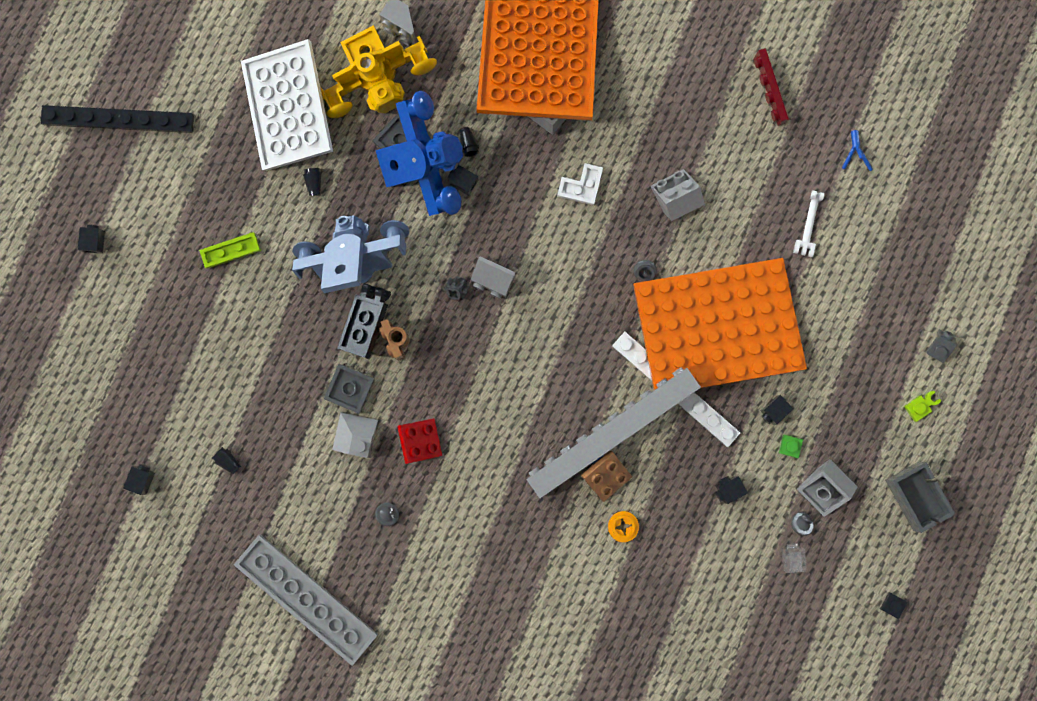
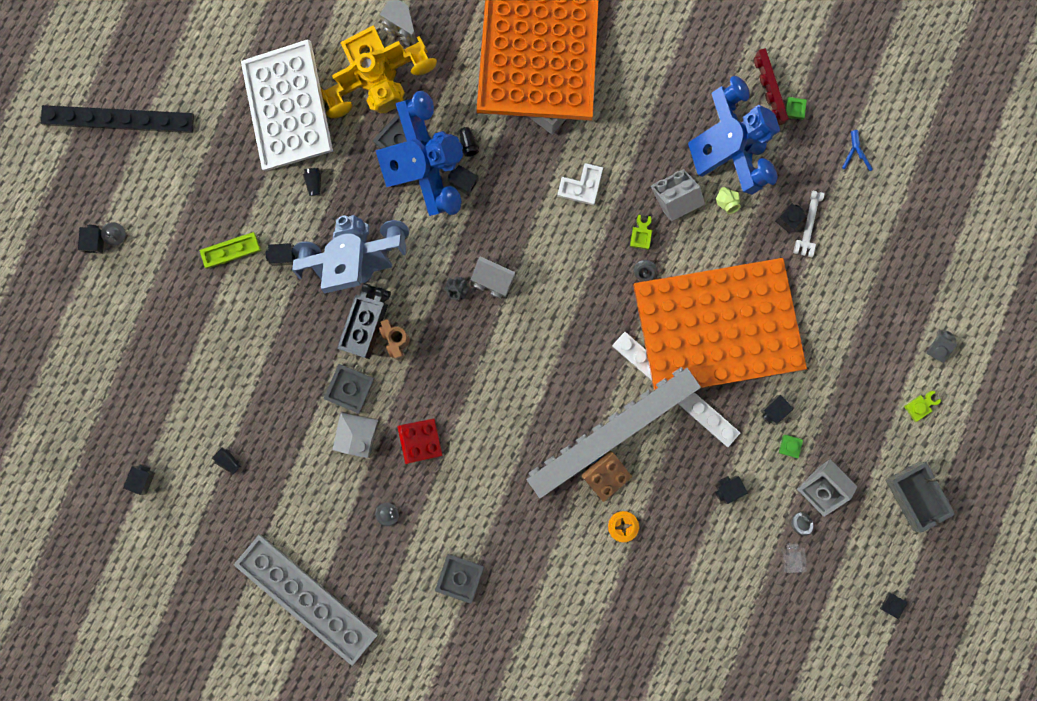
(113, 233): none -> dark grey hat
(280, 254): none -> black brick
(459, 578): none -> dark grey plate
(641, 236): none -> lime plate
(728, 200): none -> yellowish green rock
(737, 139): none -> blue piece
(791, 217): none -> black brick
(795, 108): none -> bright green plate

